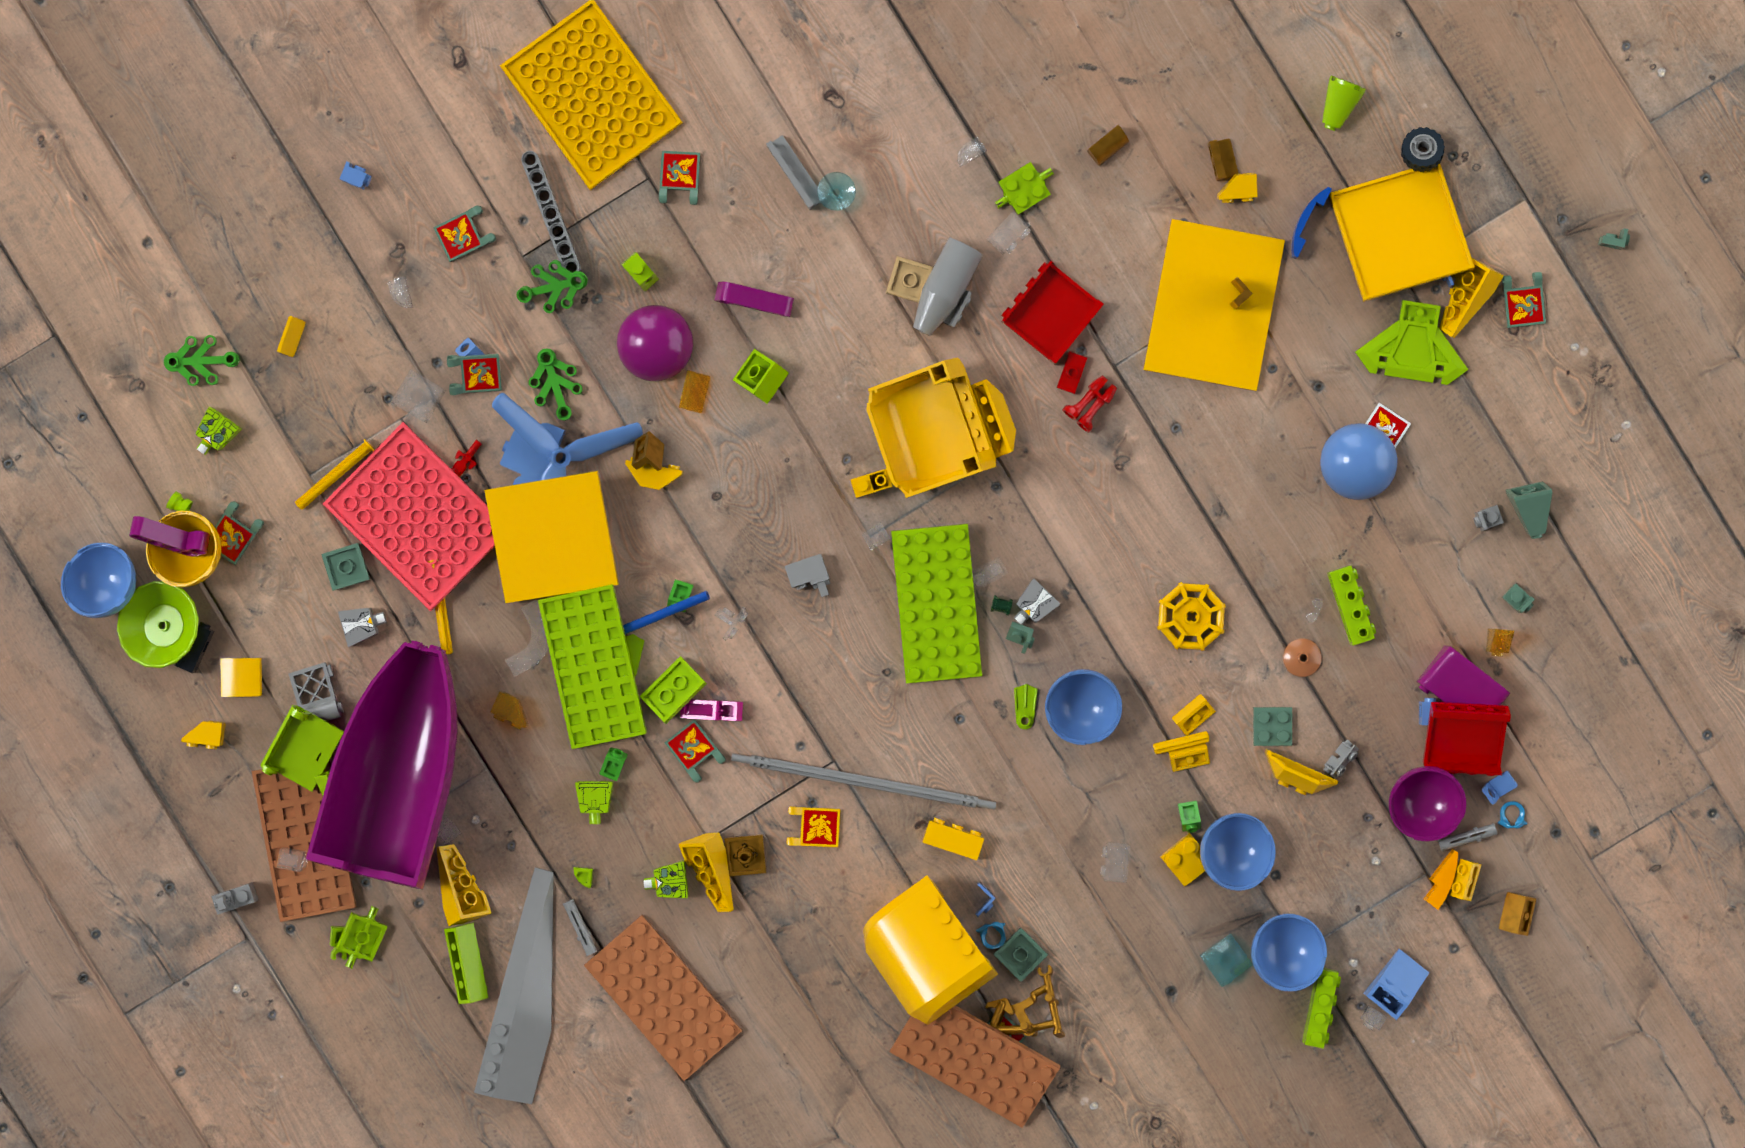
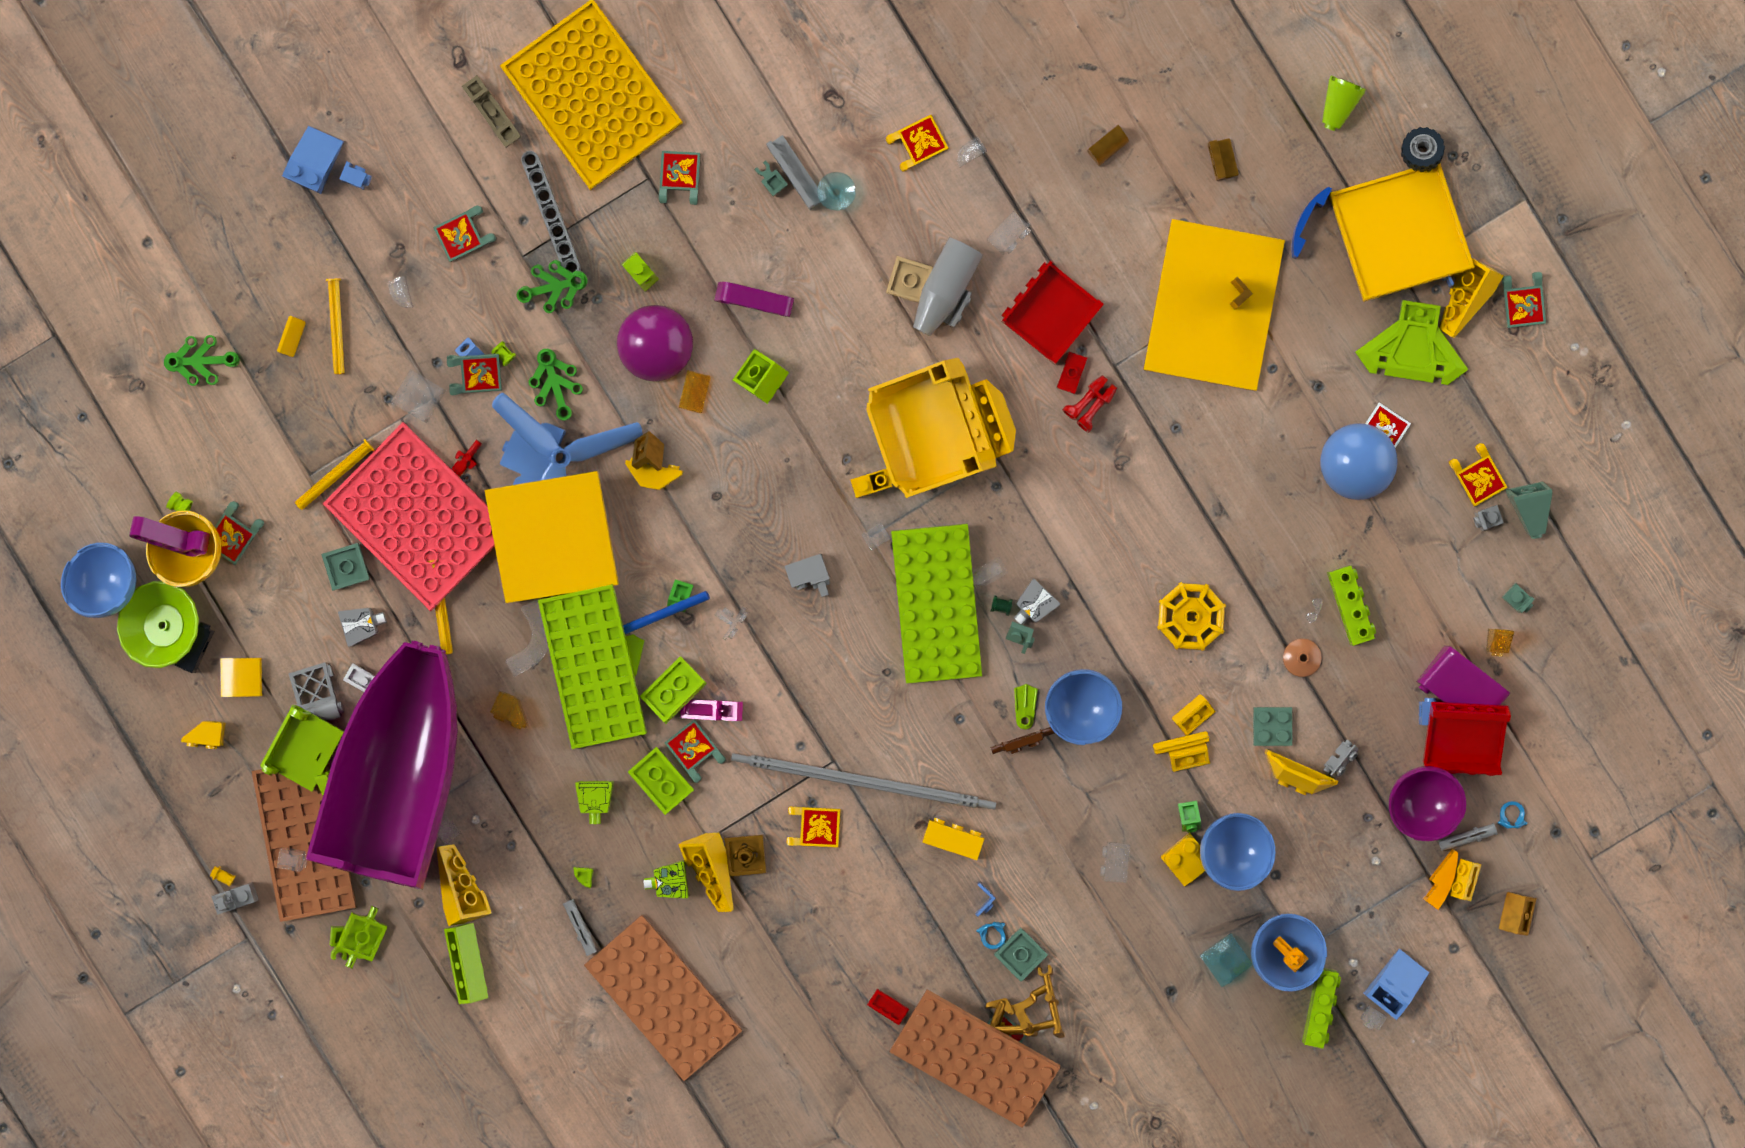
(215, 431): lime torso -> none
(222, 876): none -> yellow pin
(313, 159): none -> medium blue slope
(336, 325): none -> yellow axle
(358, 677): none -> white plate
(491, 111): none -> dark tan slope
(505, 354): none -> lime bush
(525, 1003): light grey wedge -> none
(613, 763): bright green bracket -> none
(660, 780): none -> lime plate
(772, 180): none -> sand green plate
(888, 1006): none -> red plate
(920, 140): none -> flag
(925, 952): yellow slope -> none
(1015, 744): none -> reddish brown plate
(1024, 188): lime plate -> none
(1239, 186): yellow slope -> none
(1293, 957): none -> light orange axle
(1480, 478): none -> flag
(1499, 786): medium blue bracket -> none
(1612, 241): sand green bracket -> none

